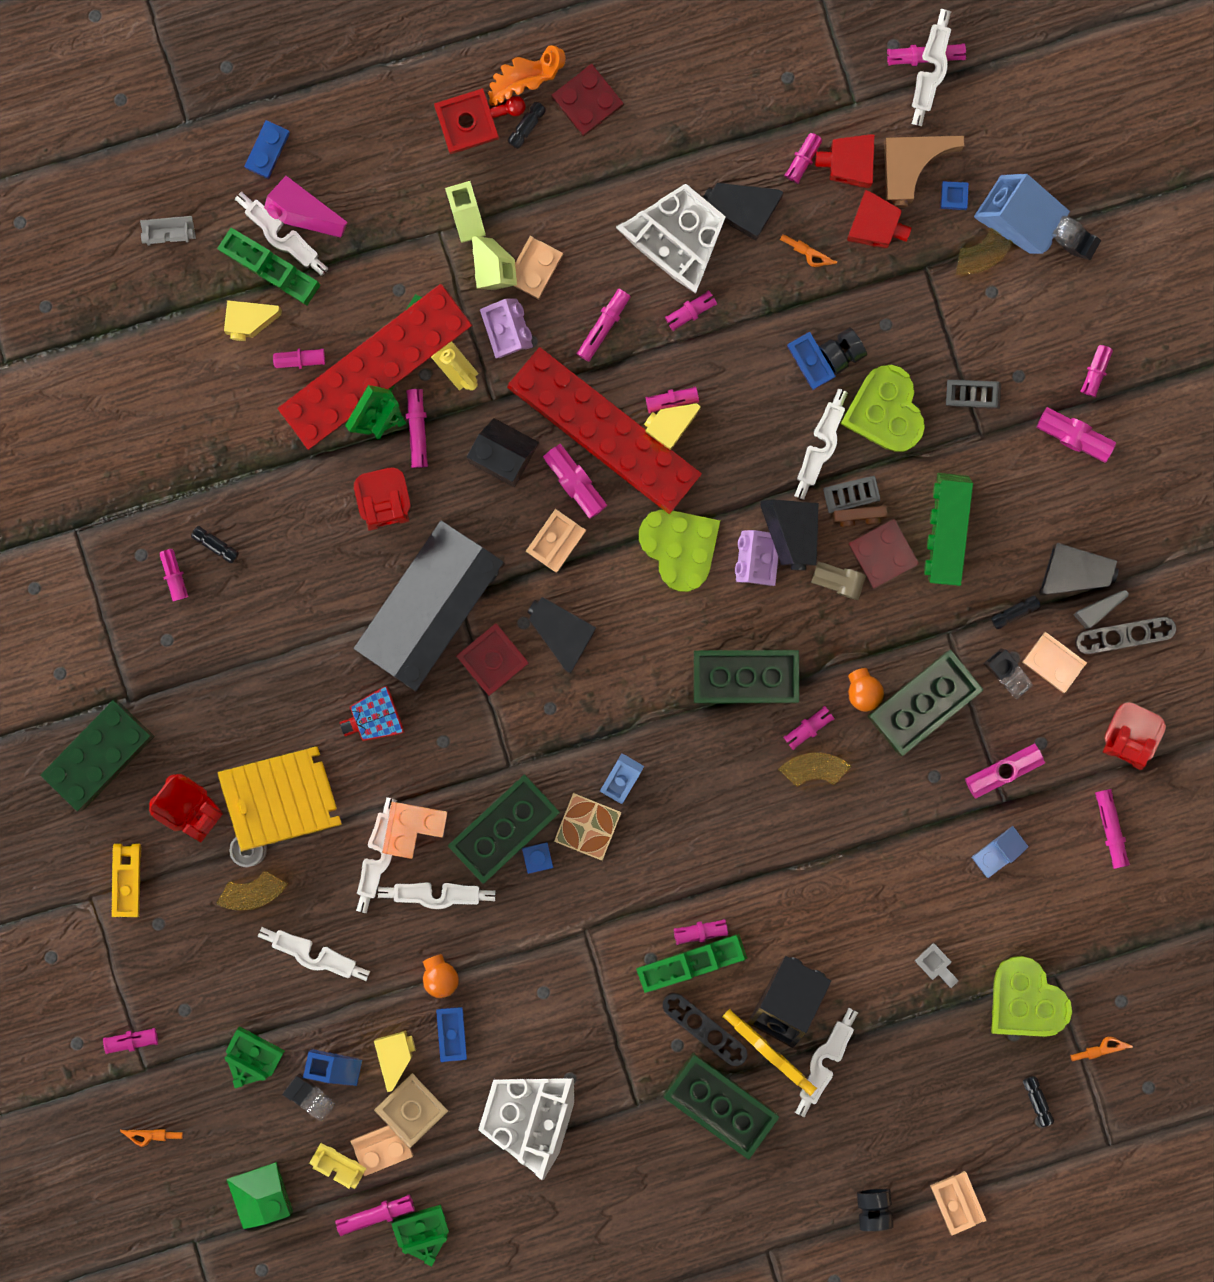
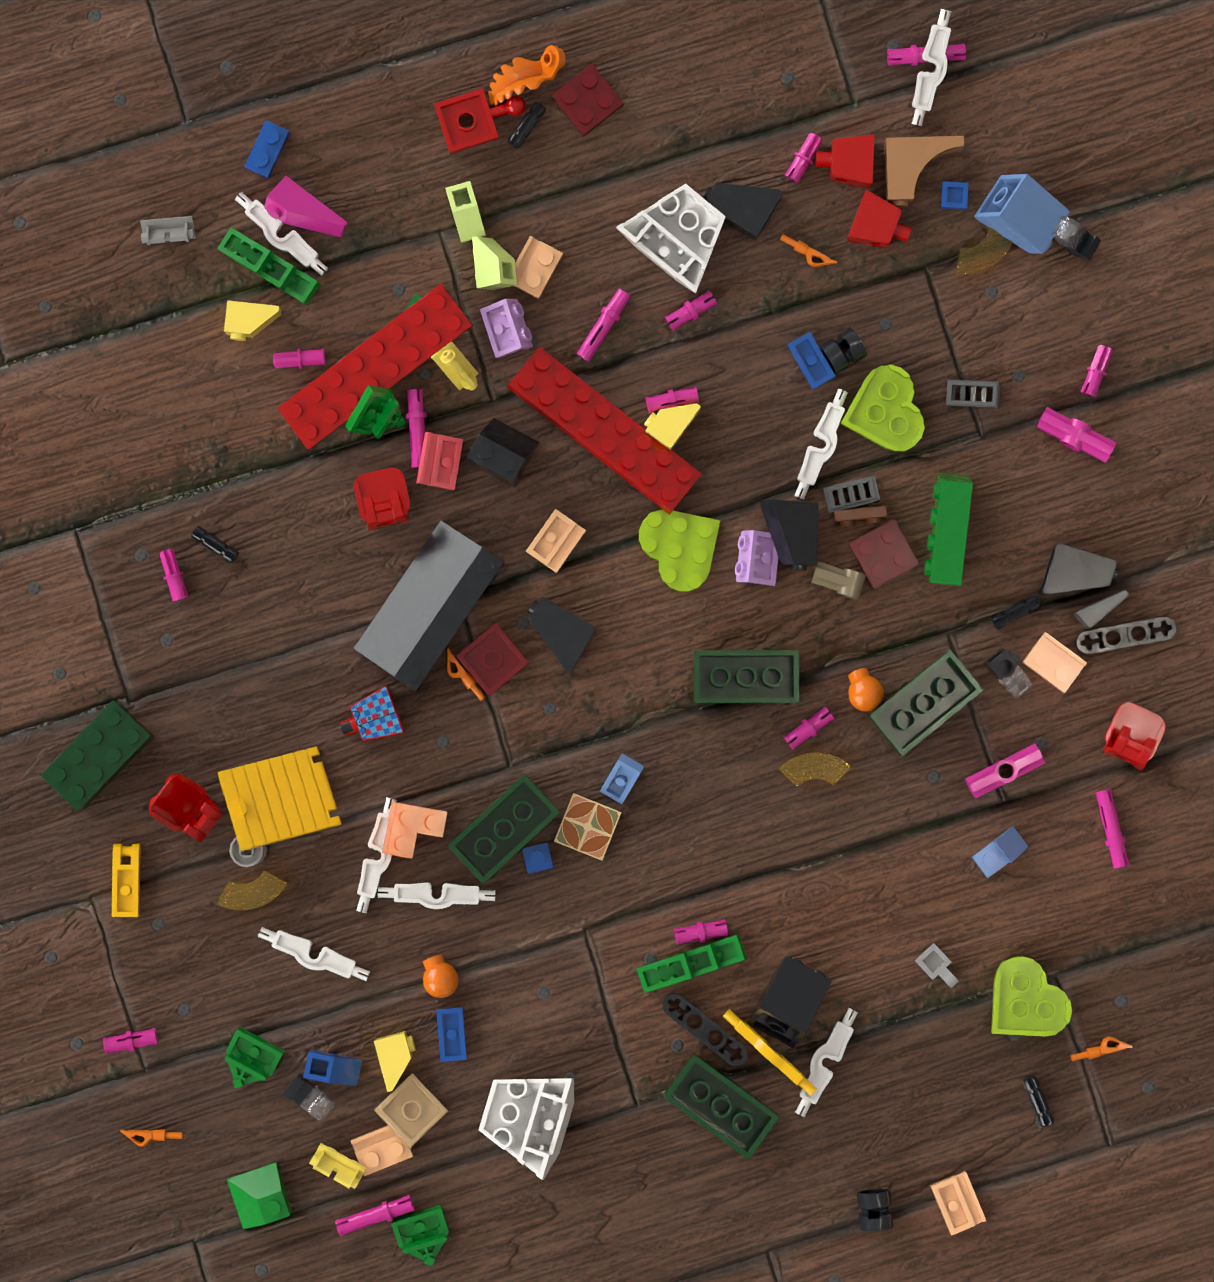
(439, 461): none -> coral plate
(467, 679): none -> orange hand
(575, 481): dark pink piece -> none

